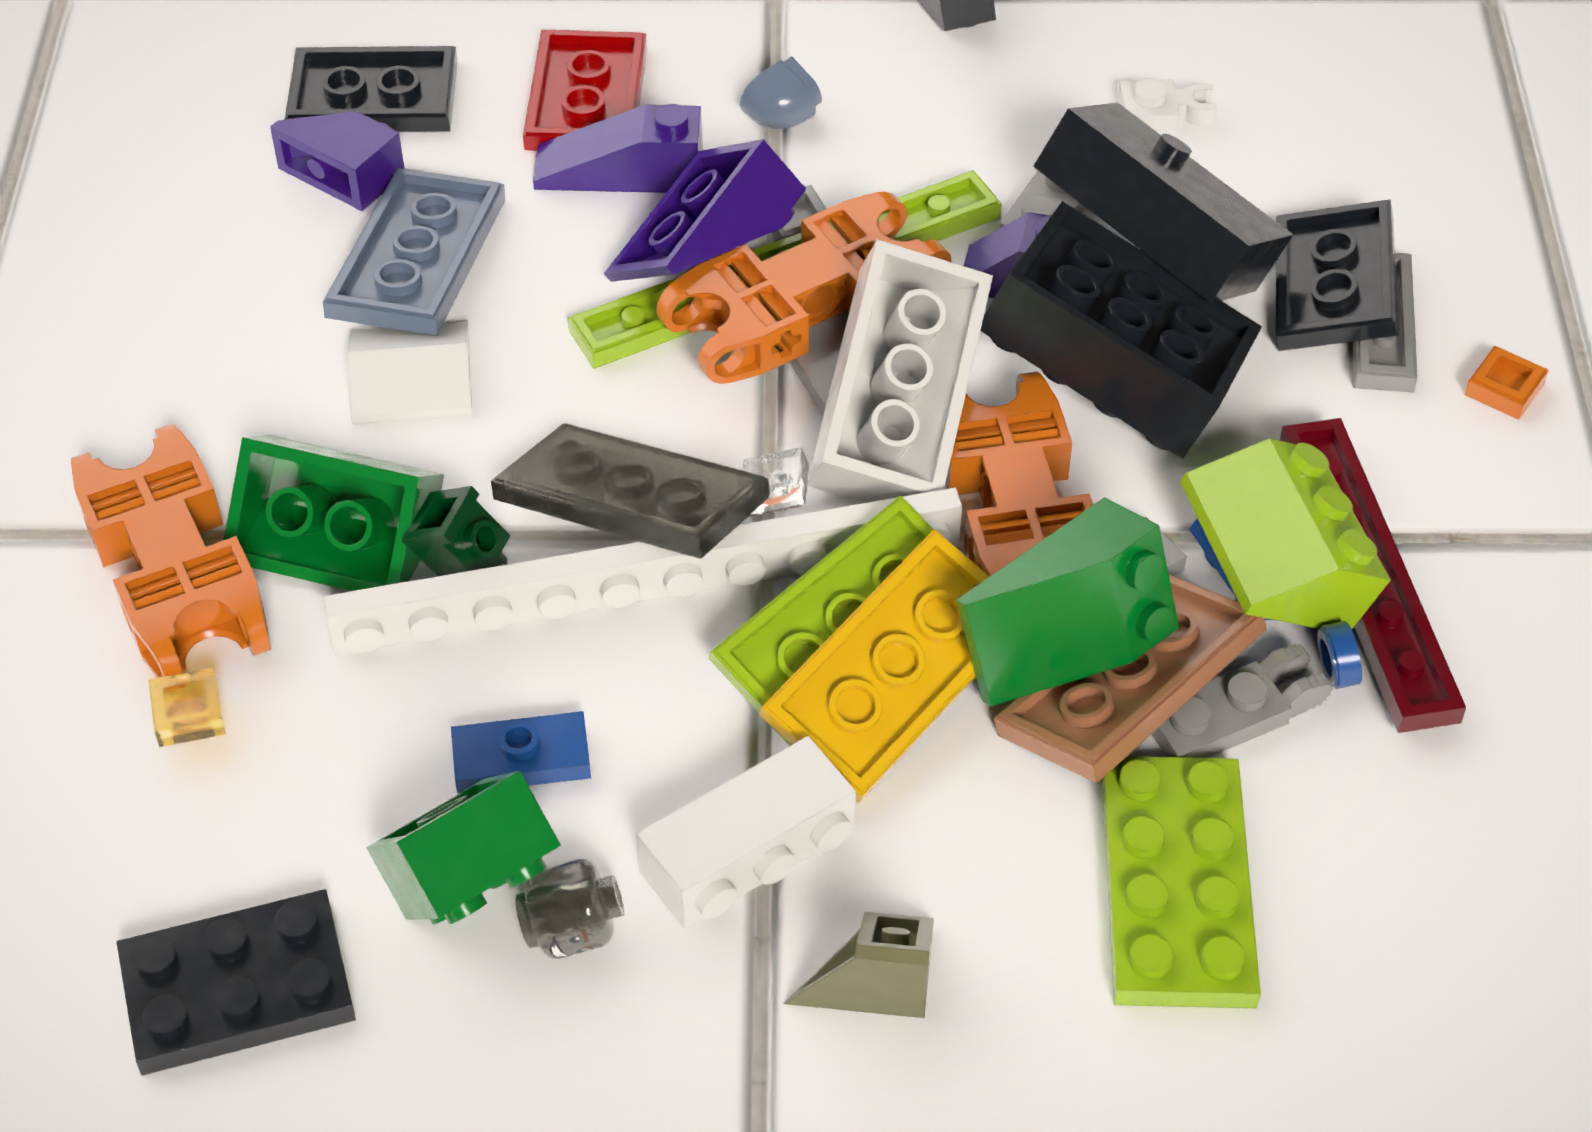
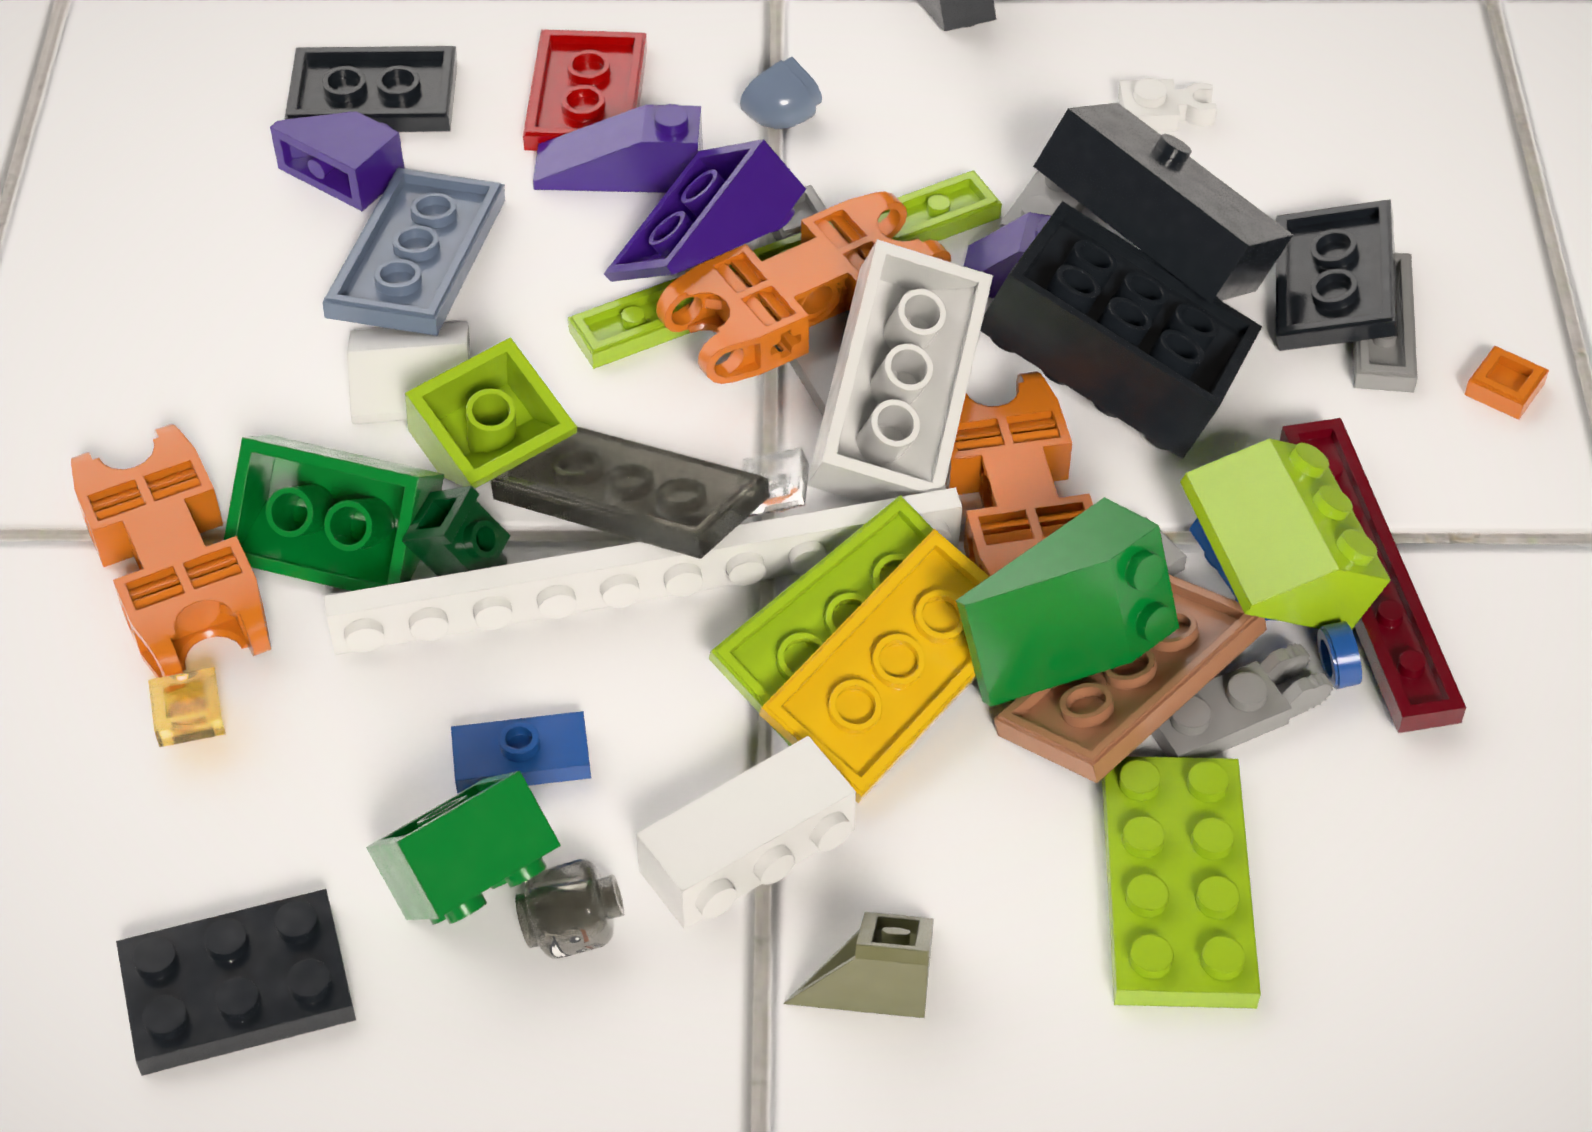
(485, 416): none -> lime slope

